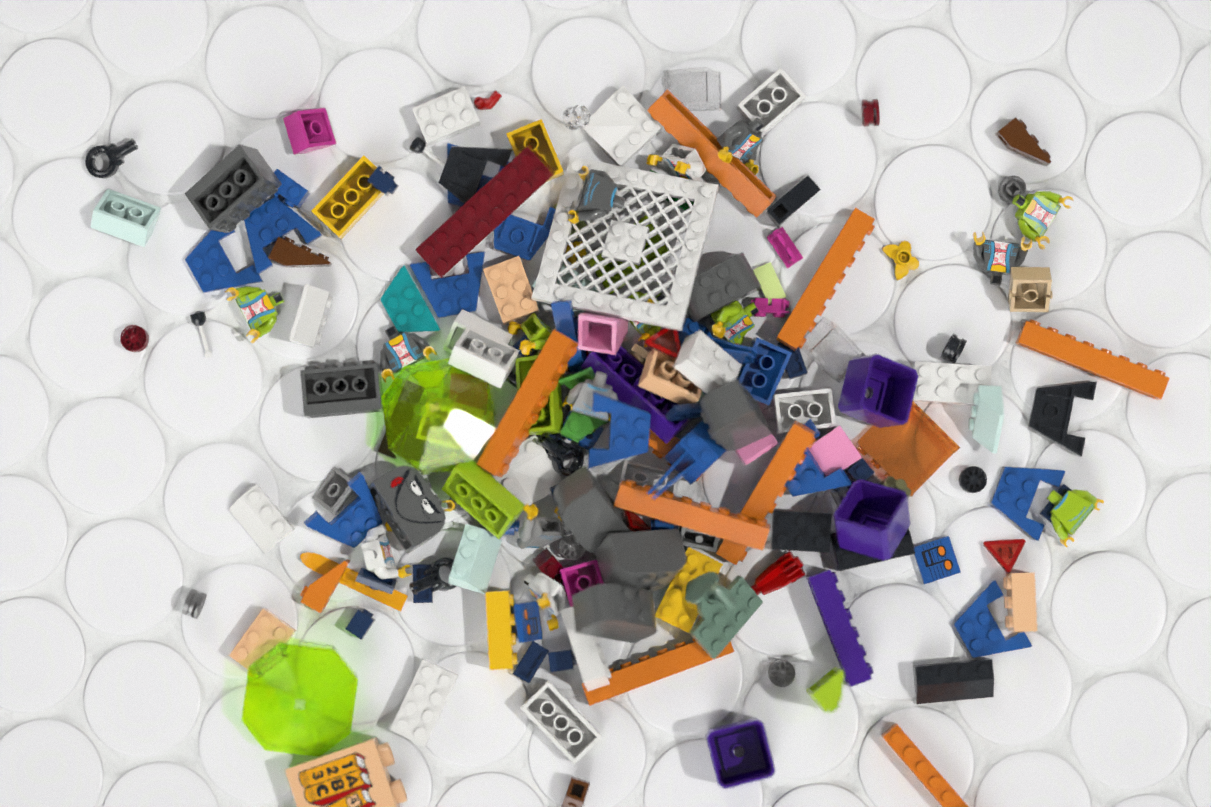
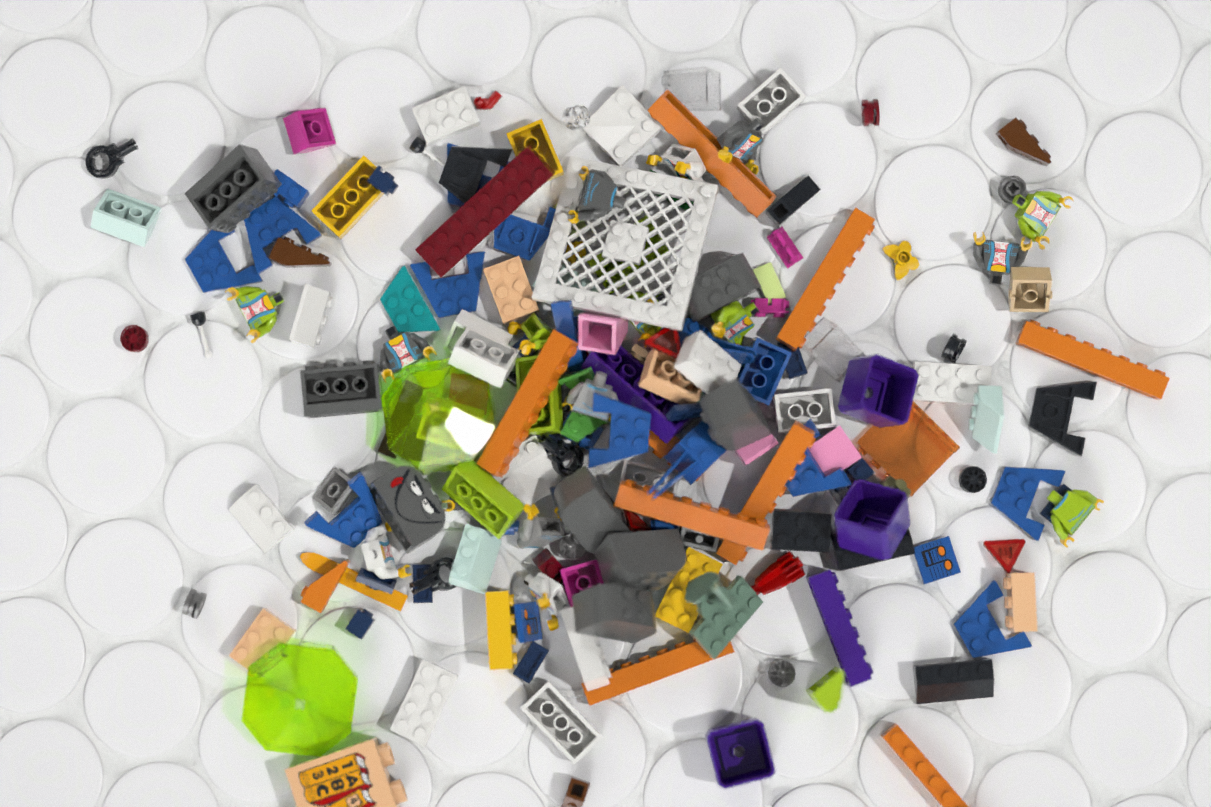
(561, 660): dark blue brick -> none

